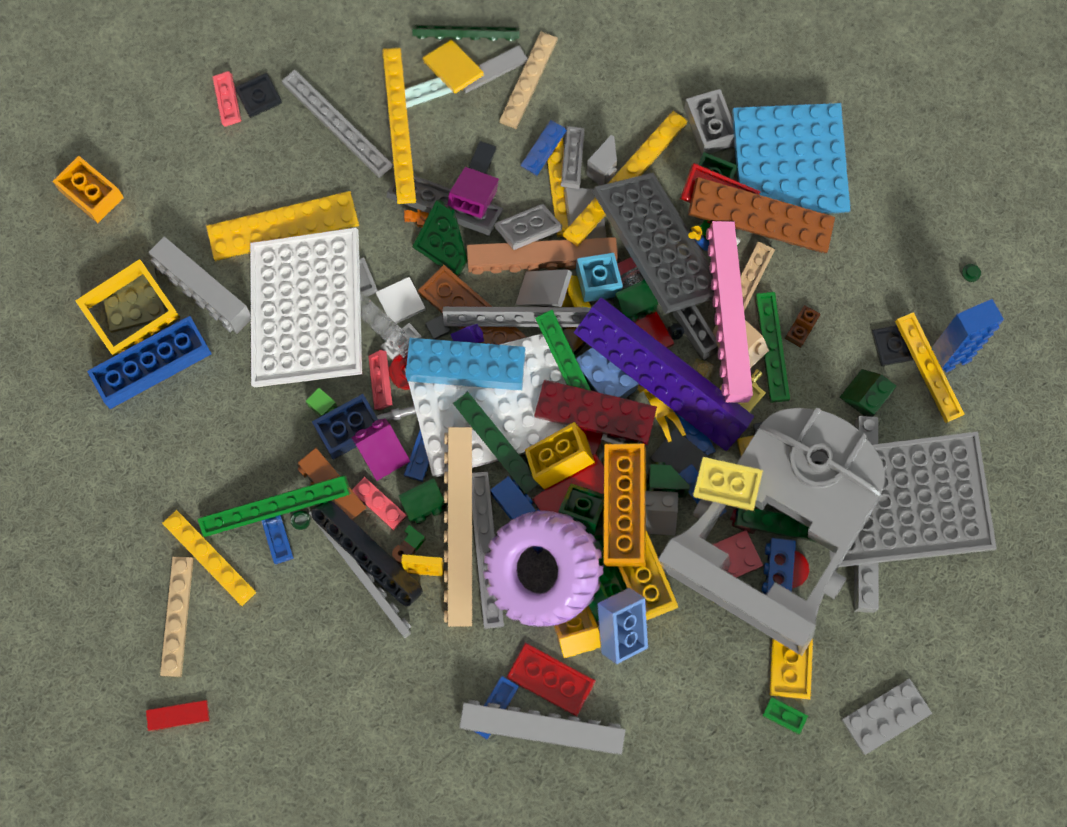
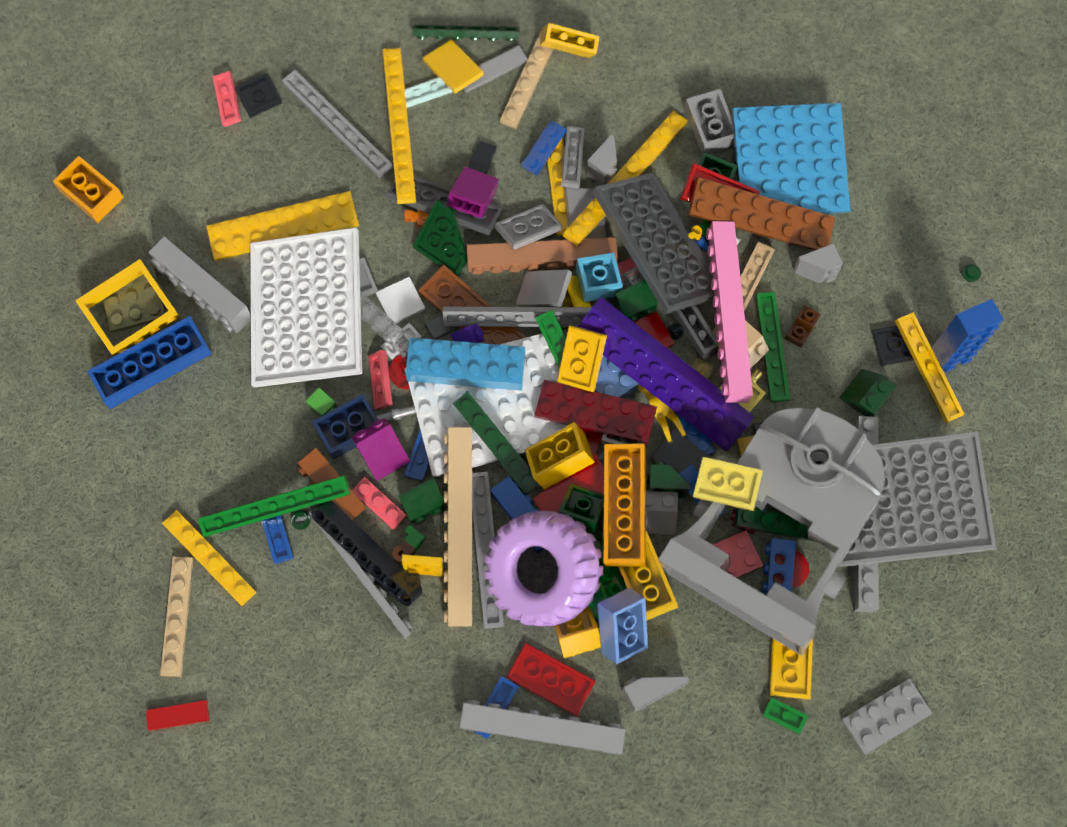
(569, 40): none -> yellow brick
(581, 358): none -> yellow tile
(648, 690): none -> light grey slope
(819, 265): none -> light grey slope

